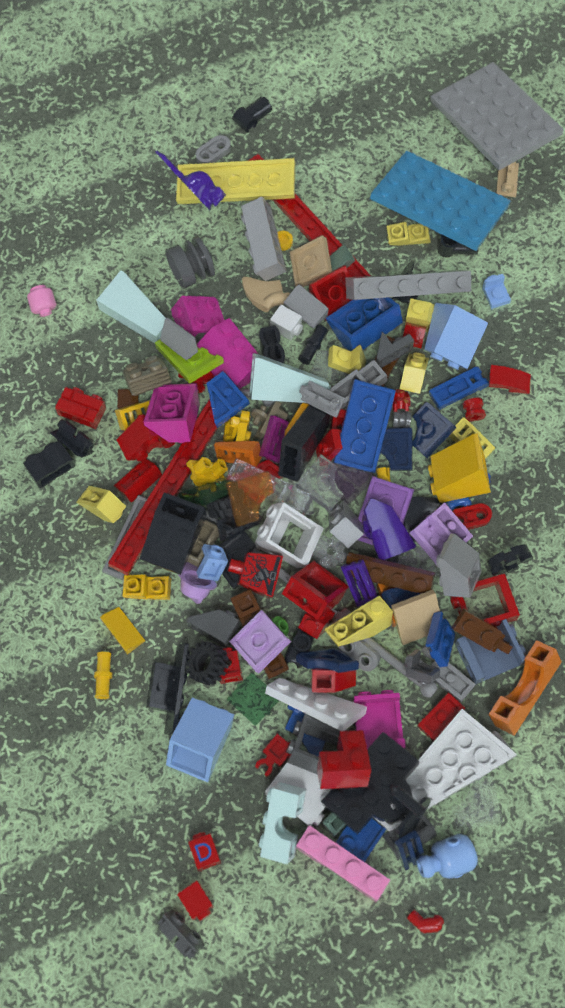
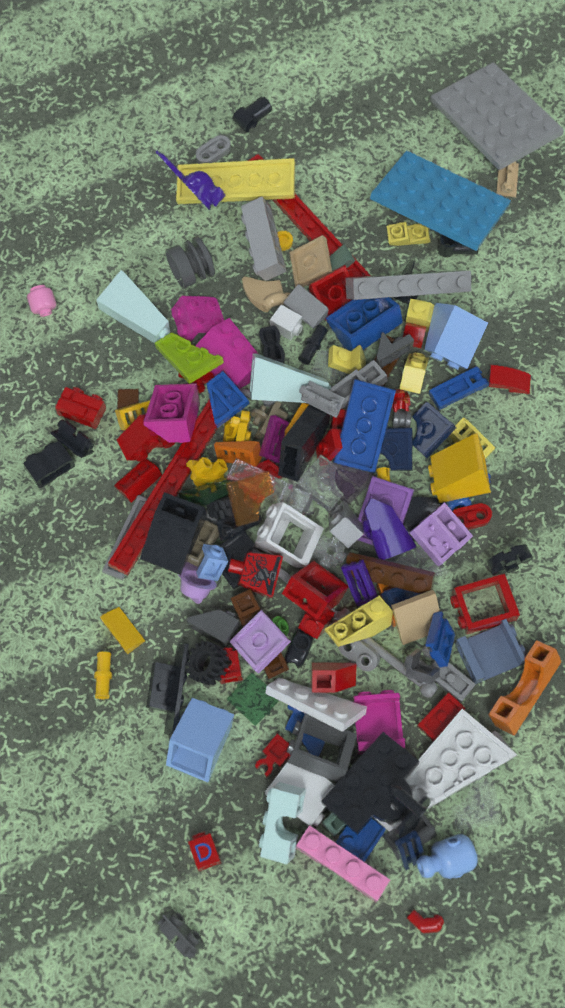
(102, 503): light yellow slope -> none
(146, 375): dark tan brick -> none
(147, 587): yellow slope -> none
(178, 339): light grey slope -> none
(196, 901): red brick -> none
(327, 659): dark blue tile -> none
(348, 765): red brick -> none
(458, 567): light grey slope -> none
(474, 409): red wheel -> none
(481, 632): reddish brown hinge -> none
(495, 291): light blue bracket -> none

